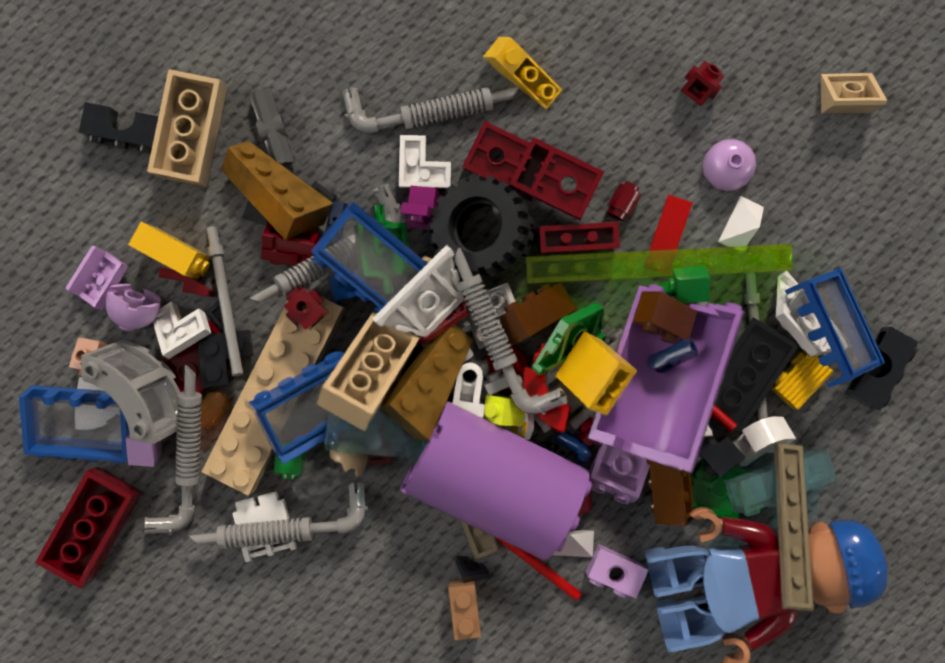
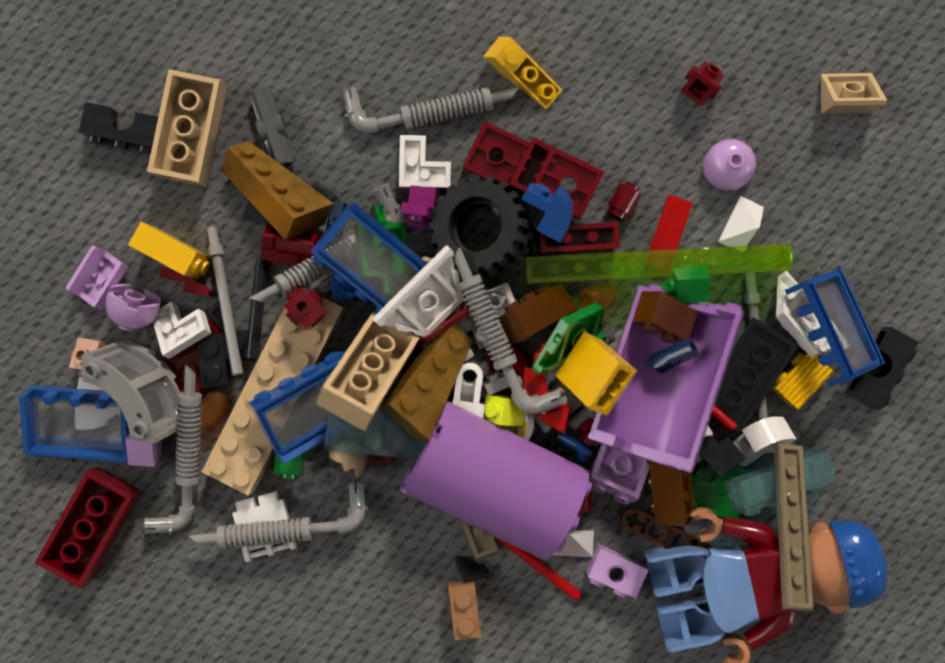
(256, 311): none -> black piece
(557, 209): none -> blue brick
(602, 294): none -> clear orange brick
(667, 534): none -> reddish brown beam

